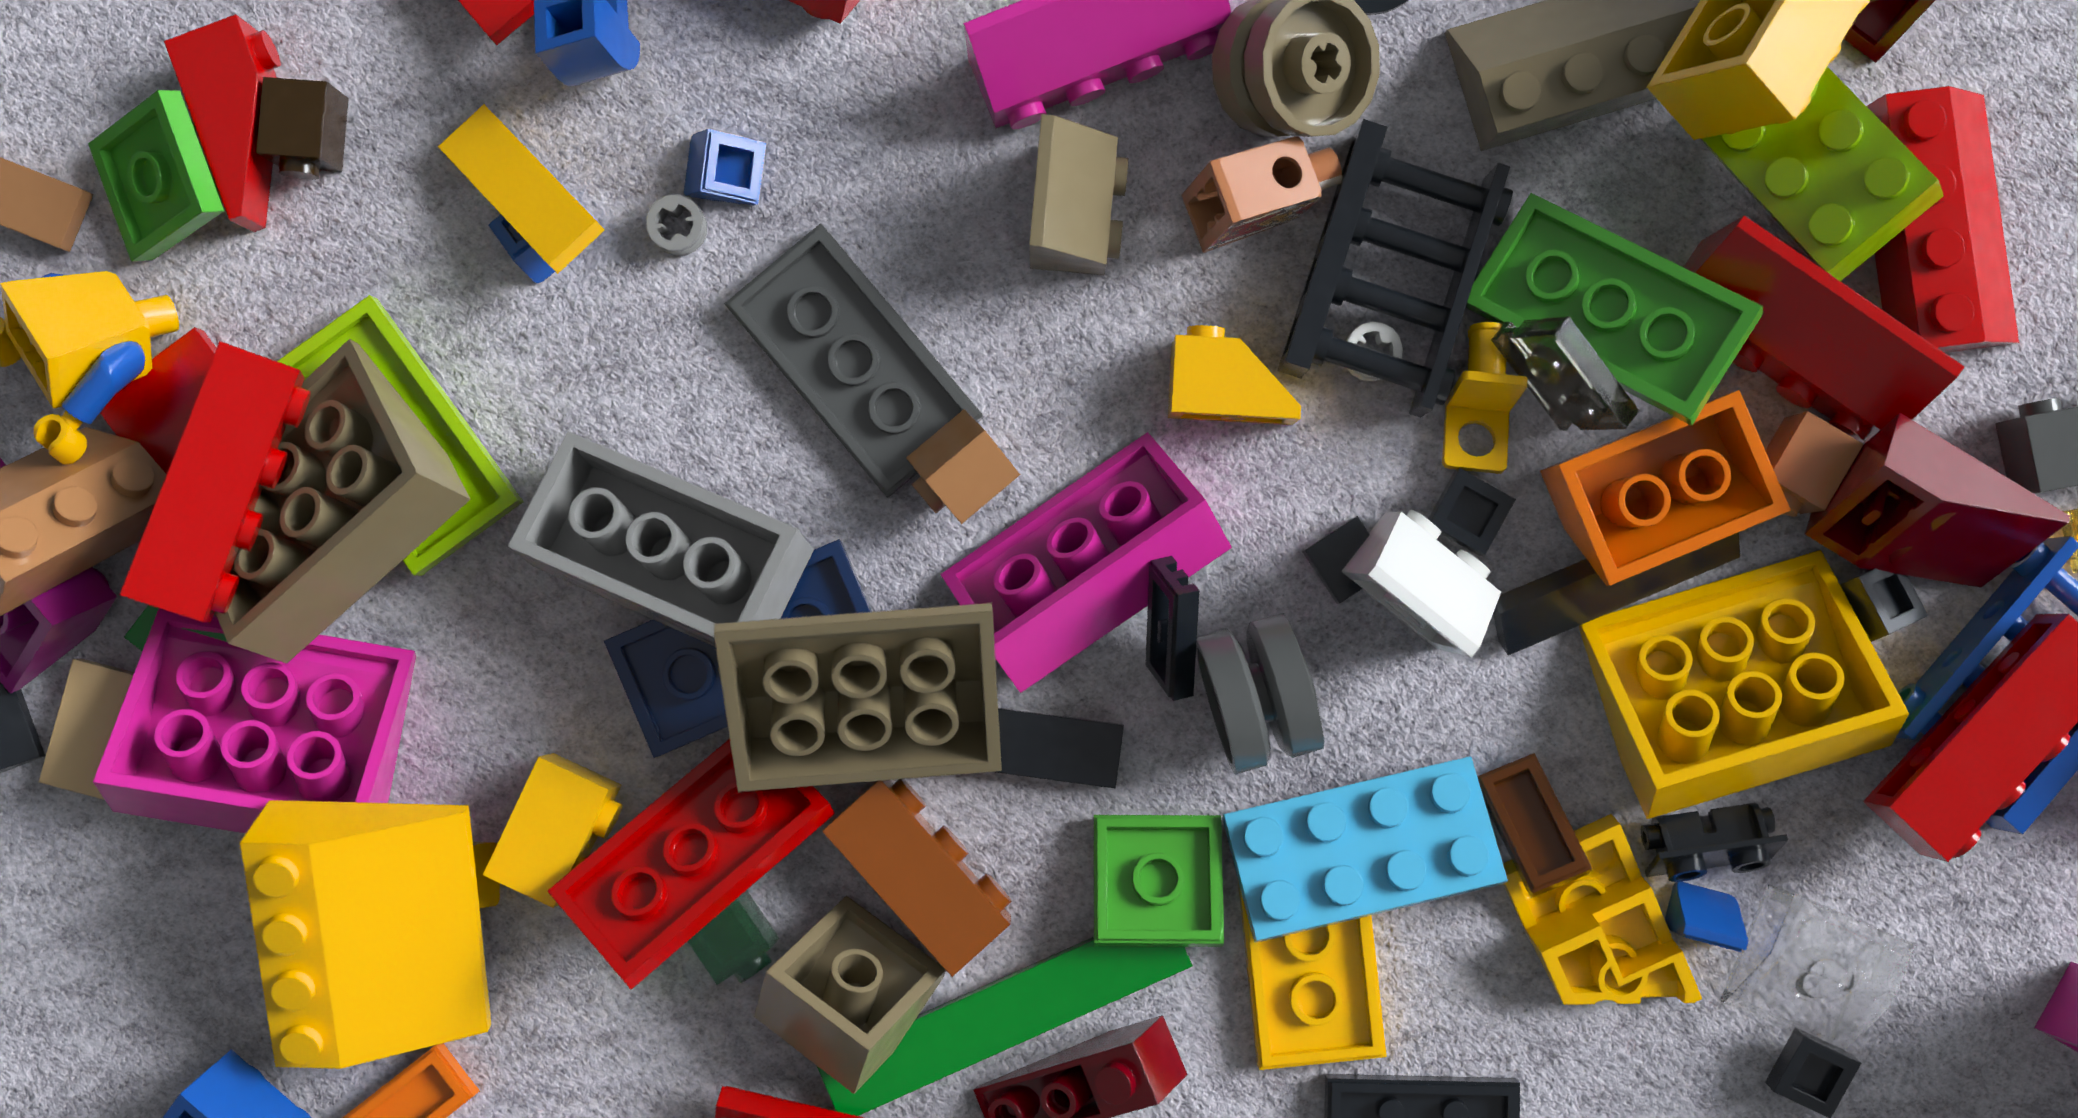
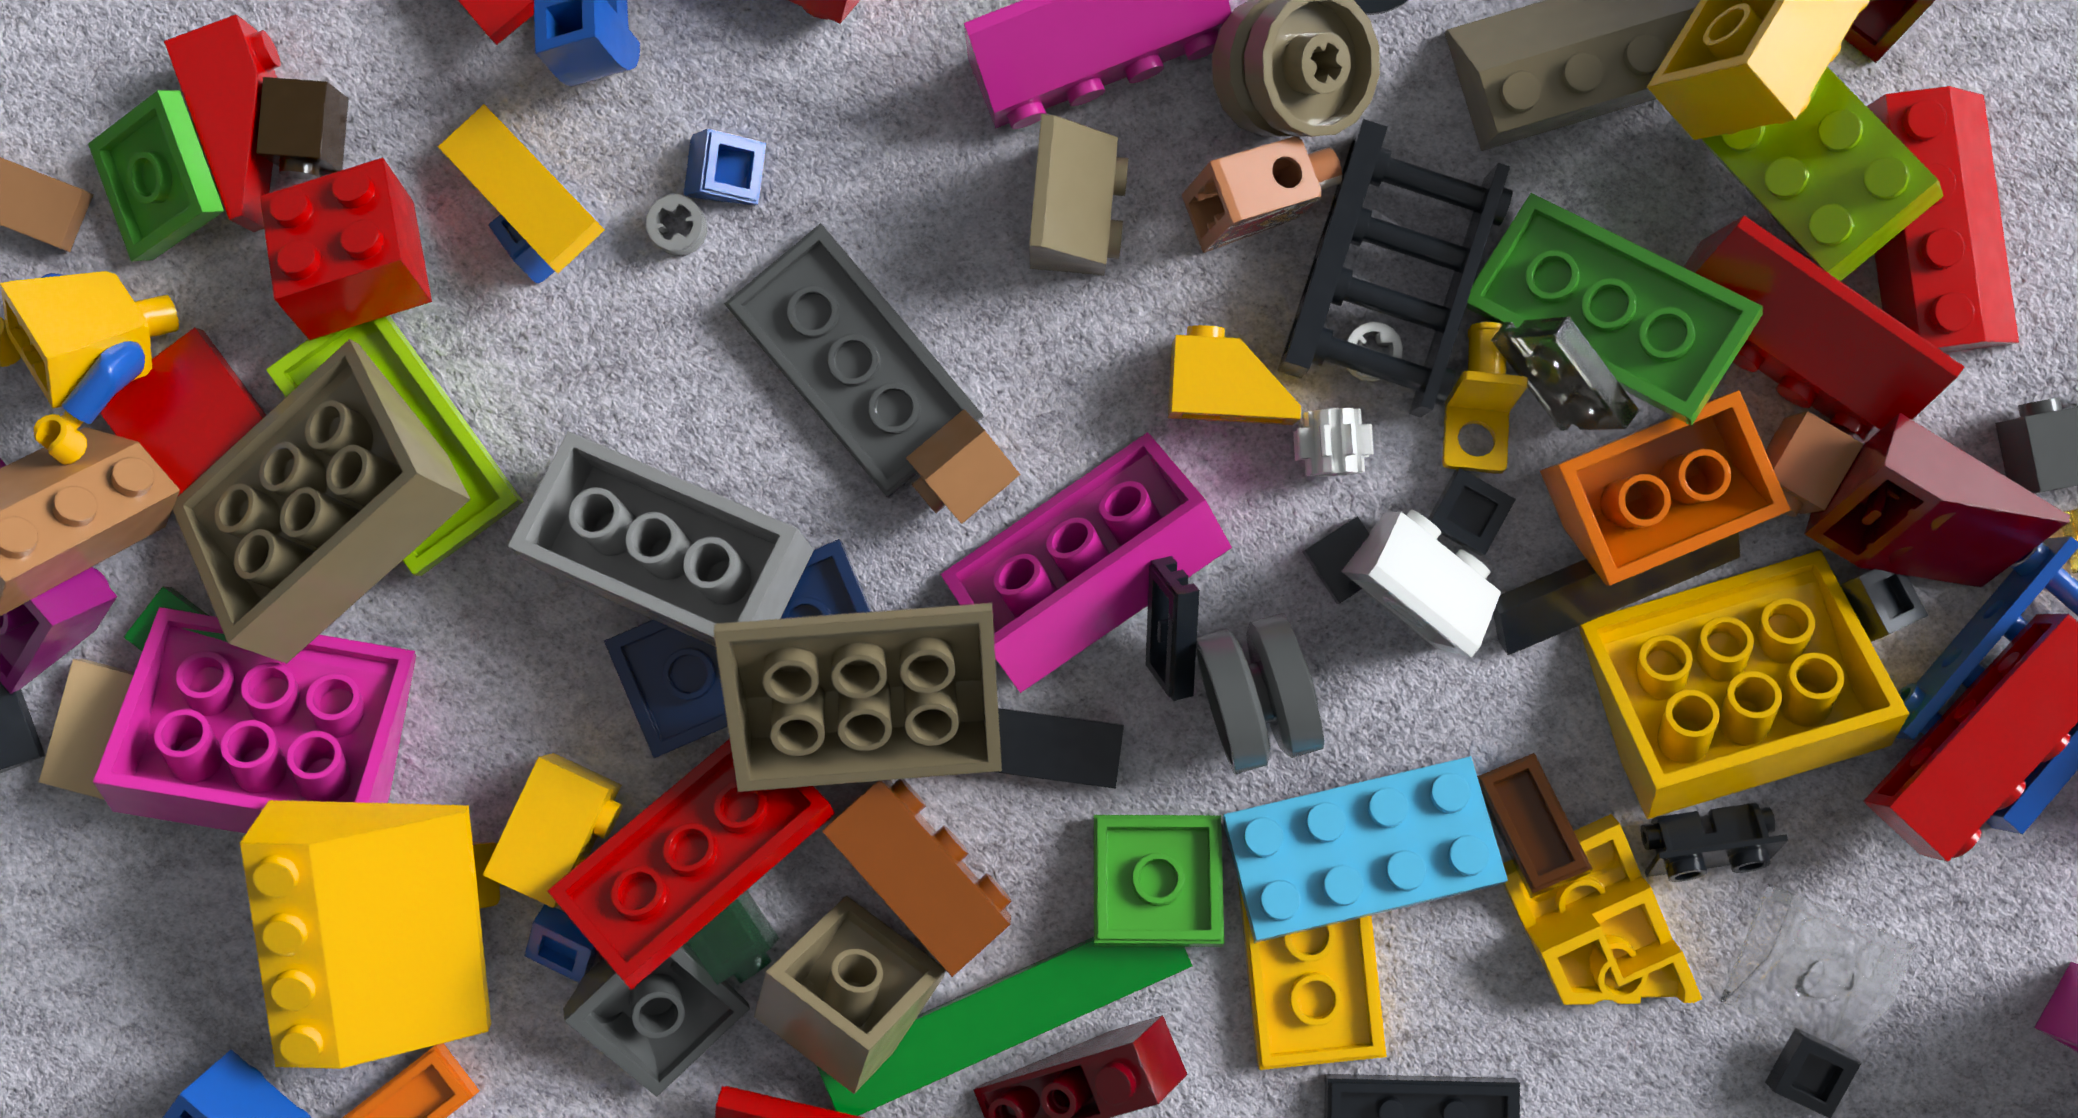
(216, 483): red slope -> none
(344, 249): none -> red brick
(560, 944): none -> blue plate
(658, 1023): none -> dark grey slope
(1333, 442): none -> white gear
(1706, 916): blue slope -> none

